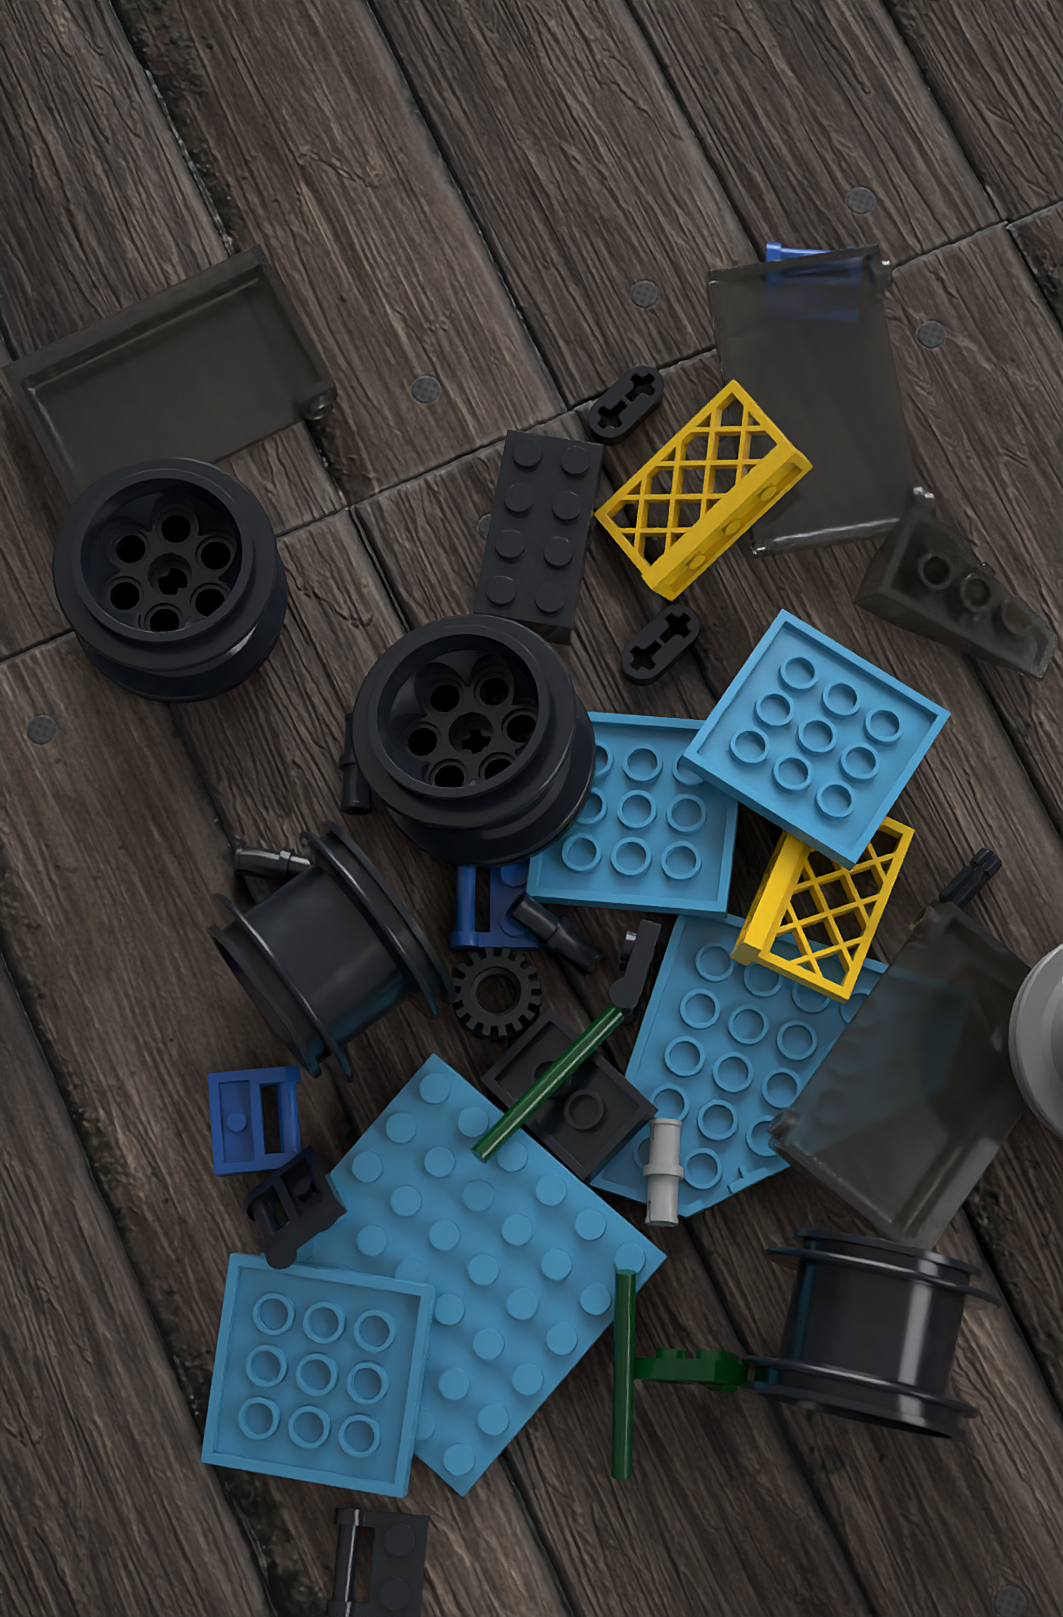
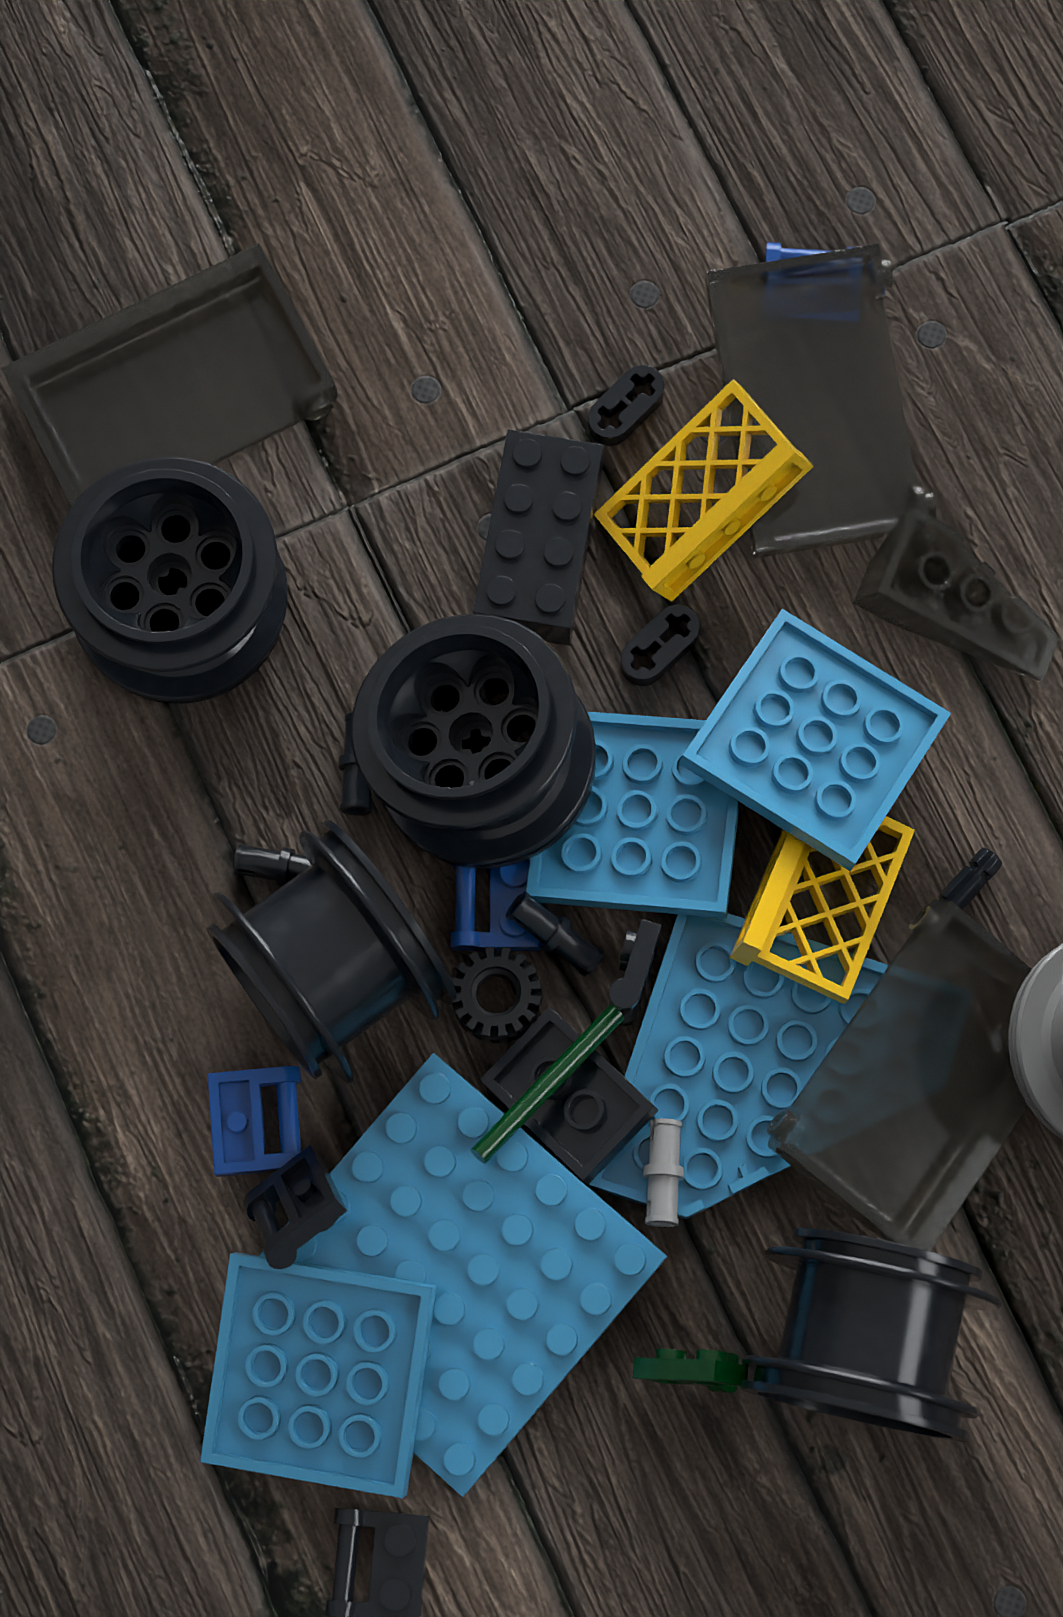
(623, 1374): dark green bar -> none

